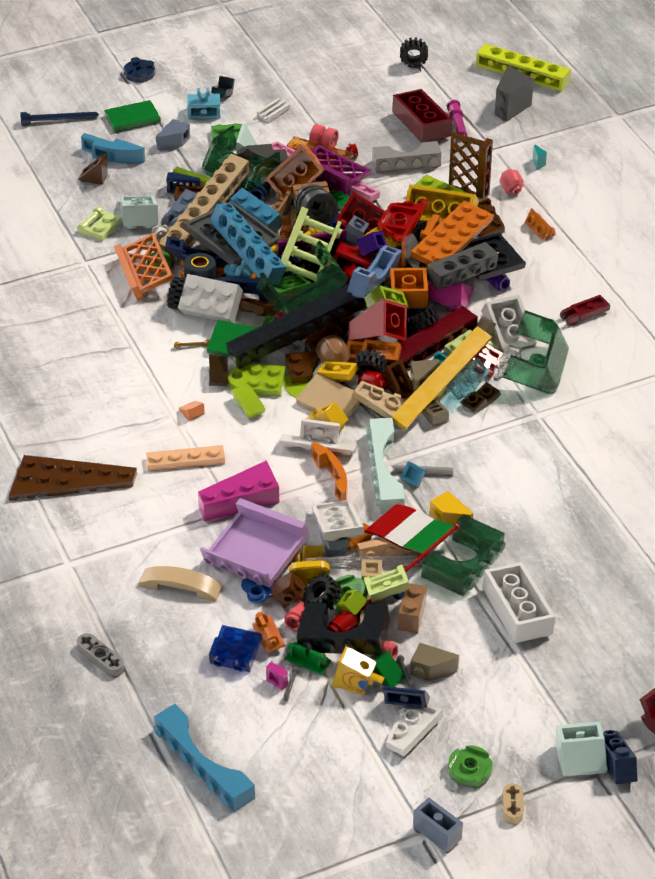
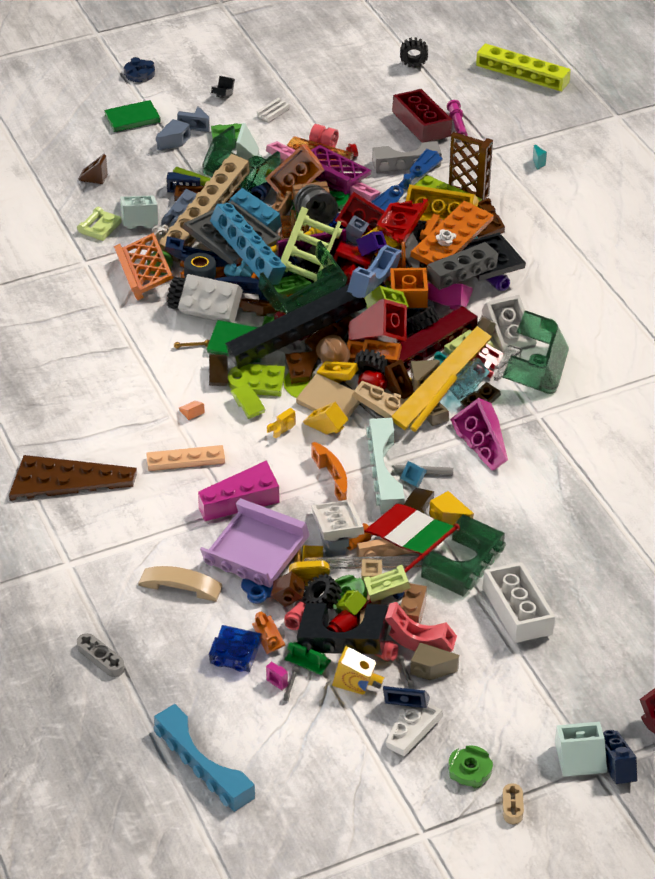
(27, 118): dark blue piece -> none
(116, 151): dark azure slope -> none
(198, 121): none -> sand blue slope
(203, 105): medium azure brick -> none
(261, 150): dark grey slope -> none
(284, 422): none -> yellow plate
(321, 432): white bracket -> none
(387, 668): green slope -> none
(410, 633): none -> coral arch
(419, 499): none -> dark brown slope
(424, 163): none -> blue piece
(433, 403): none -> yellow bar
(437, 824): sand blue brick -> none
(445, 237): none -> white plate
(482, 432): none -> dark pink wedge
(511, 181): coral head -> none
(513, 94): dark grey slope -> none
(539, 225): orange hinge -> none
(584, 309): dark red hinge -> none

